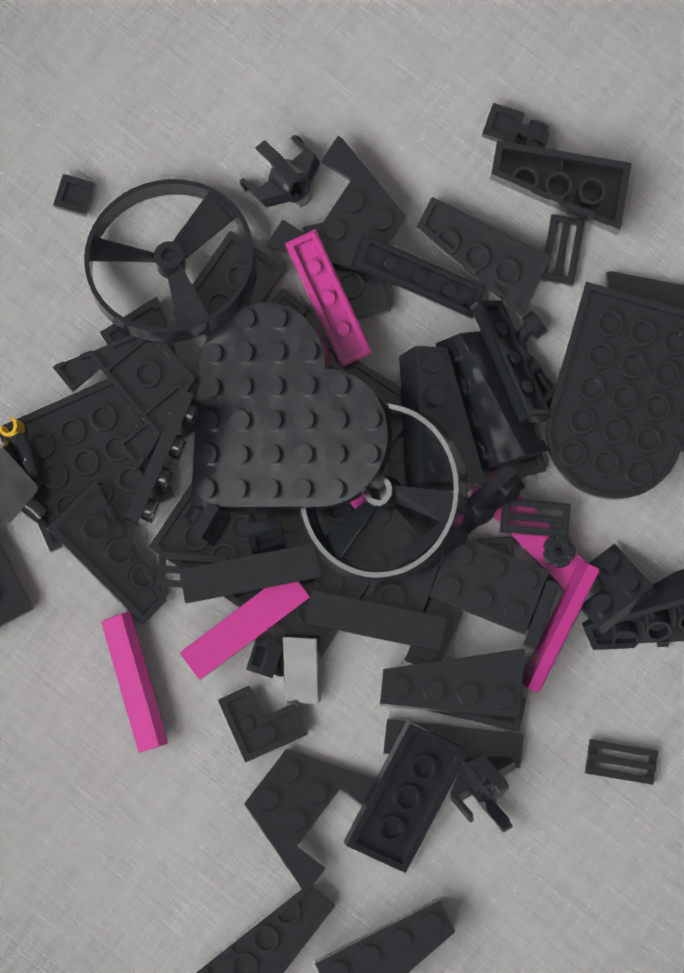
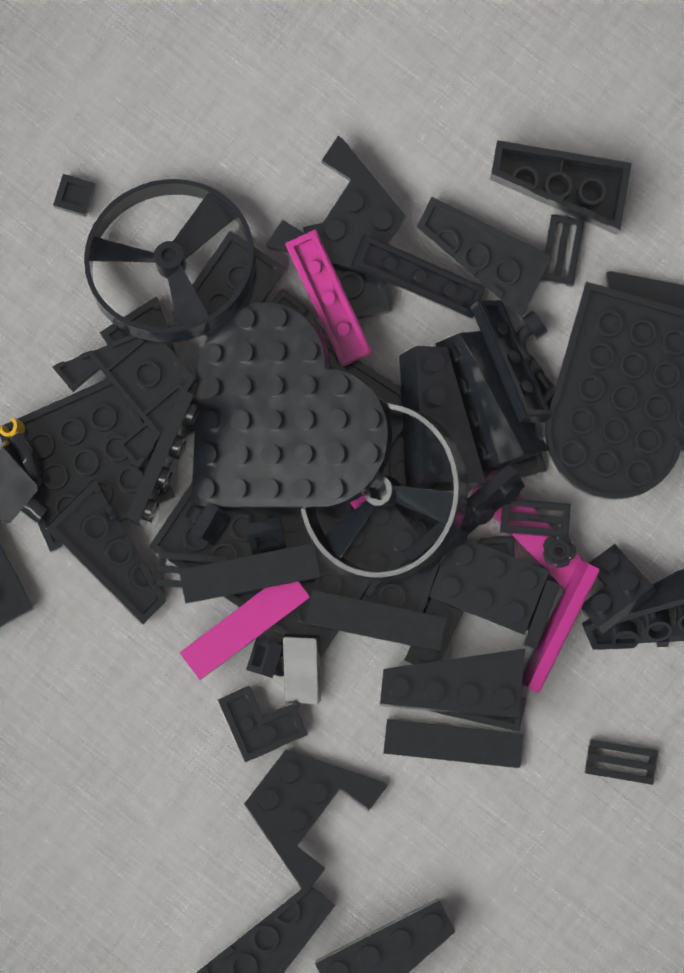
(134, 682): dark pink tile -> none
(288, 178): black piece -> none
(406, 796): black plate -> none
(484, 781): black piece -> none
(506, 125): black plate -> none

